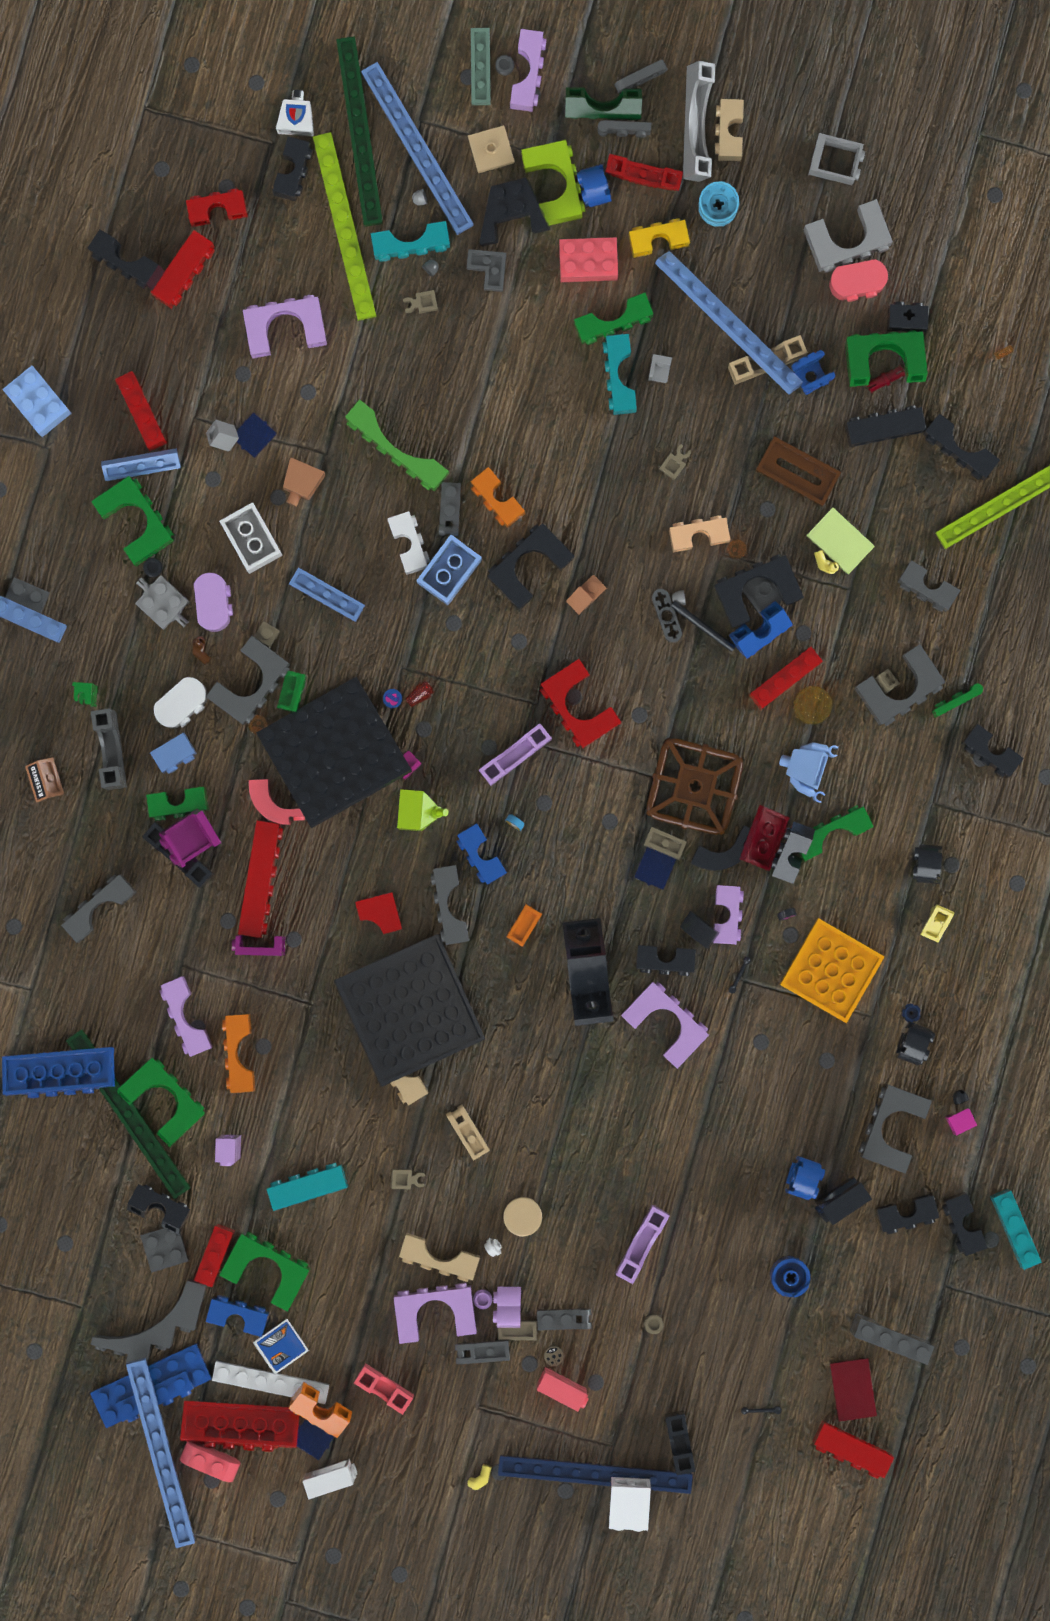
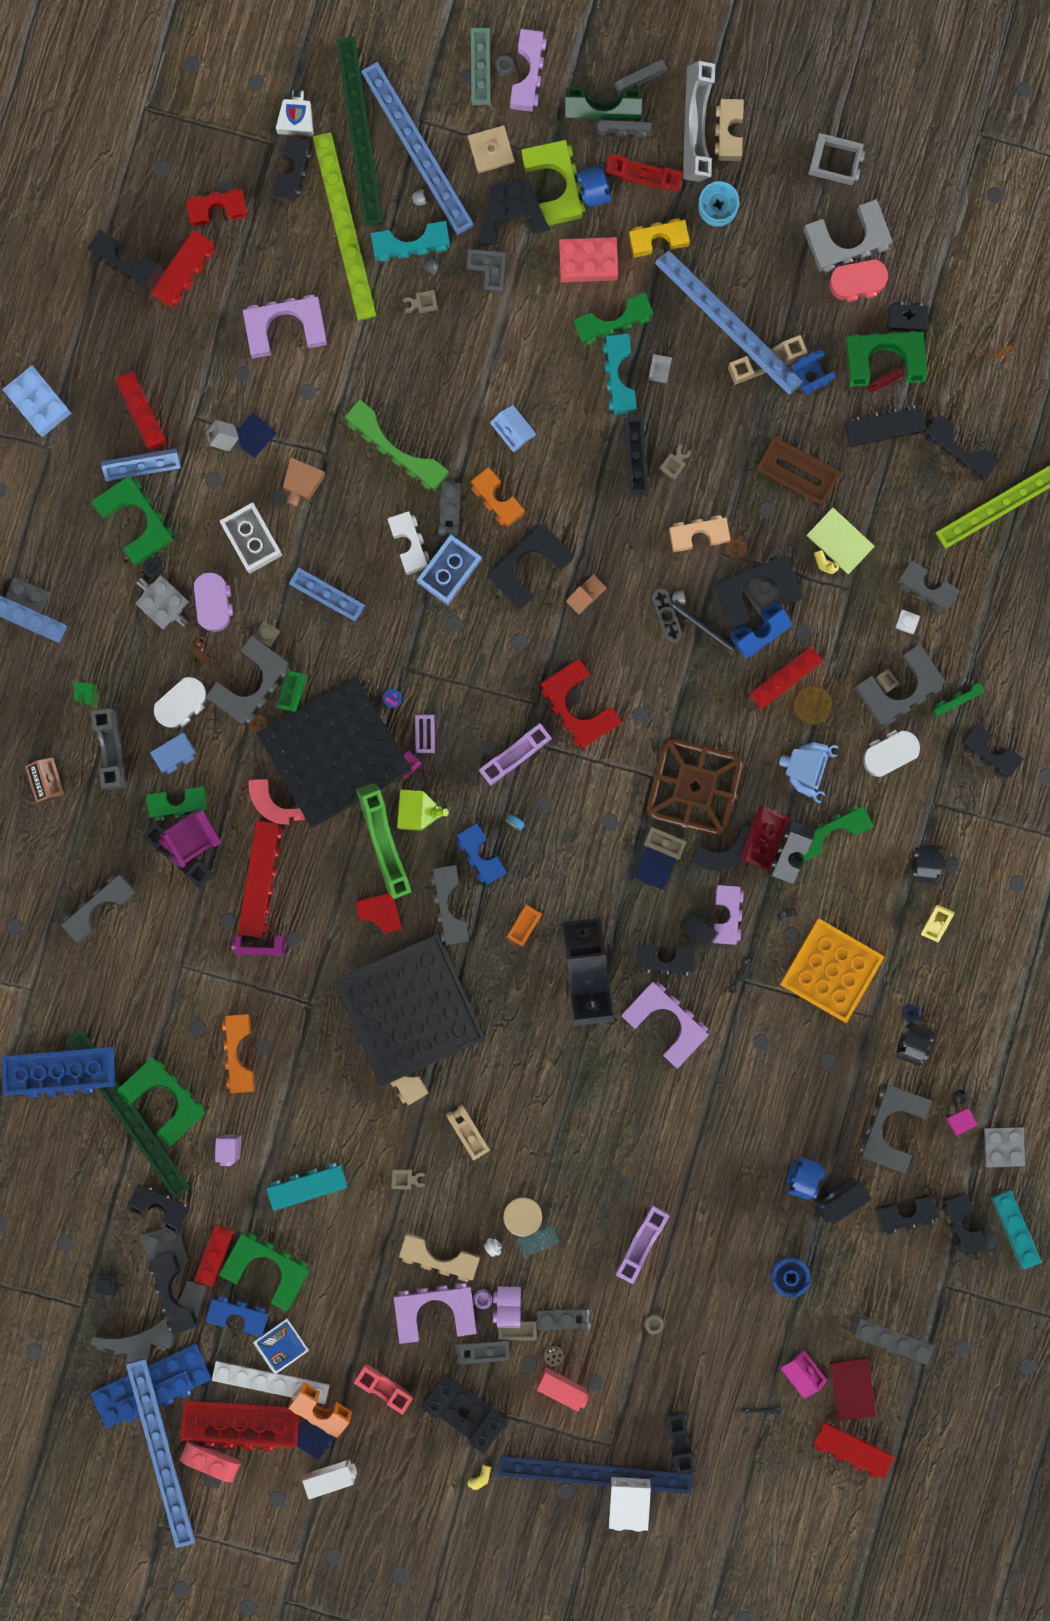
(105, 1284): none -> black plate
(165, 1270): none -> black arch
(194, 1039): lavender arch -> none
(376, 820): none -> bright green arch
(417, 736): none -> lavender tile
(420, 693): clear red cone -> none
(479, 1426): none -> black plate
(512, 428): none -> light blue panel
(538, 1241): none -> clear light blue slope
(636, 457): none -> black brick
(804, 1375): none -> dark pink panel
(891, 753): none -> white brick
(907, 622): none -> white plate
(1004, 1147): none -> light grey plate

